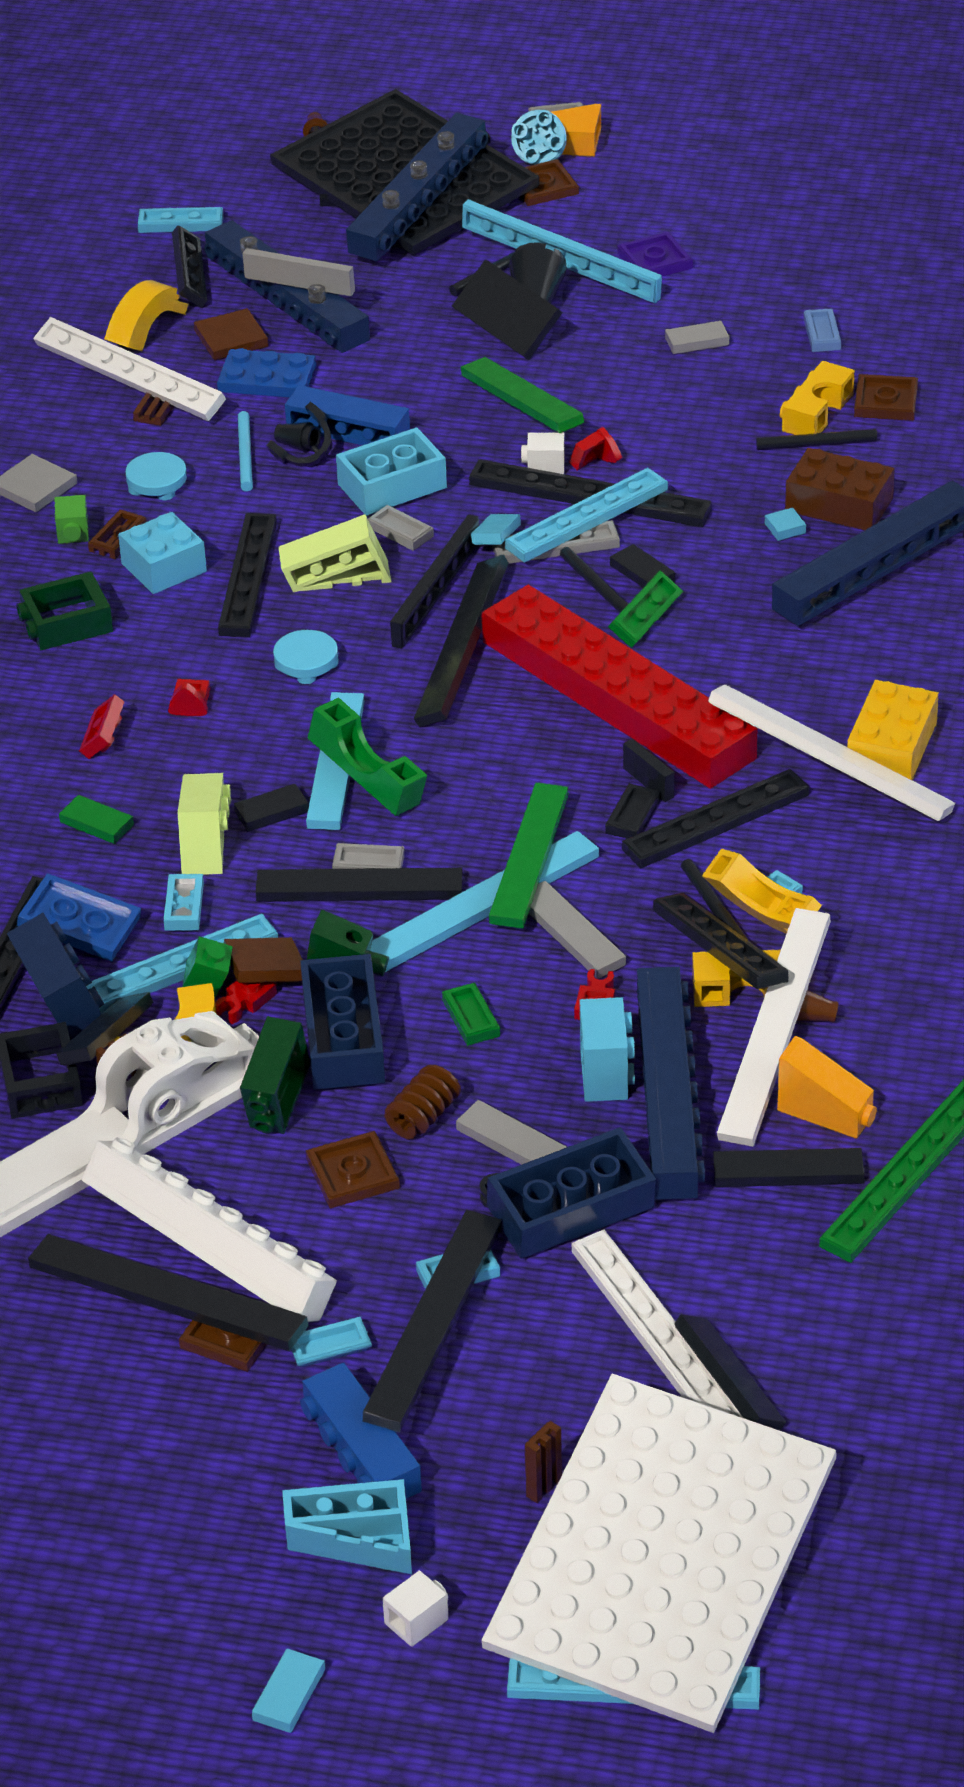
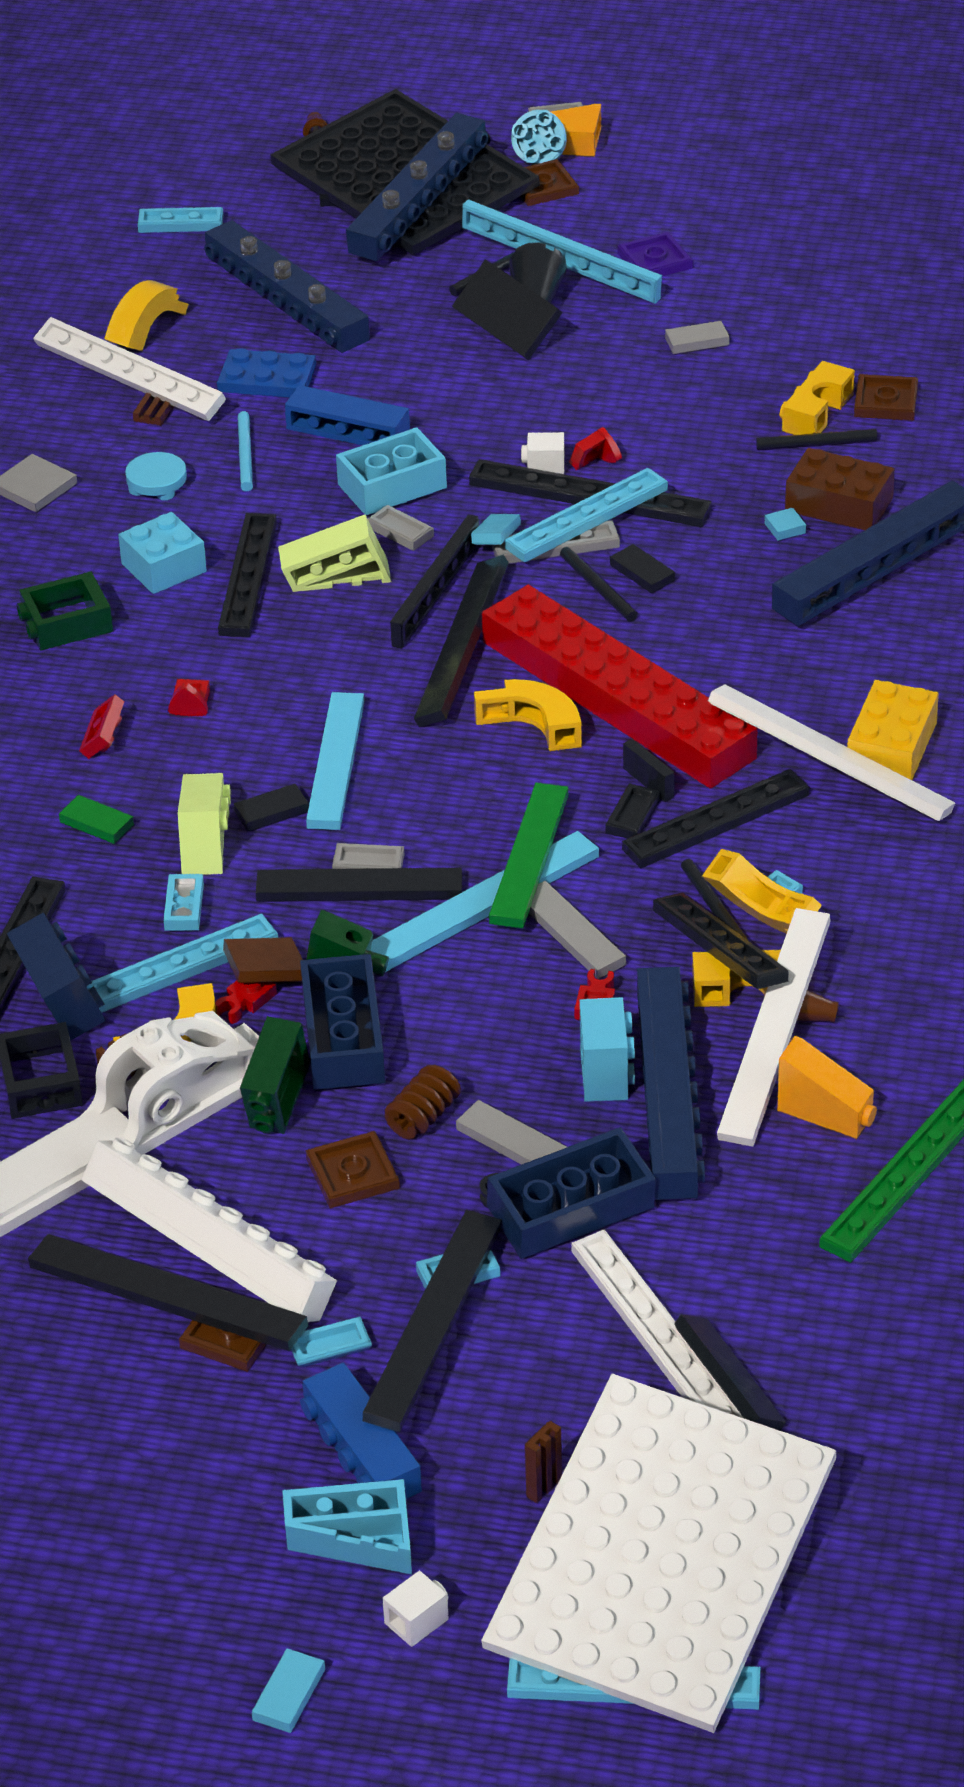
(71, 519): bright green brick -> none
(85, 916): blue plate -> none
(105, 1028): black tile -> none
(114, 527): reddish brown tile -> none
(189, 266): black tile -> none
(208, 964): green brick -> none
(229, 332): reddish brown tile -> none
(298, 271): light grey tile -> none
(298, 435): black cone -> none
(305, 654): medium azure tile -> none
(310, 461): black piece -> none
(339, 734): green arch -> none
(470, 1014): green tile -> none
(522, 395): green tile -> none
(533, 704): none -> yellow arch
(645, 609): green tile -> none
(788, 1167): black tile -> none
(822, 330): medium blue tile -> none

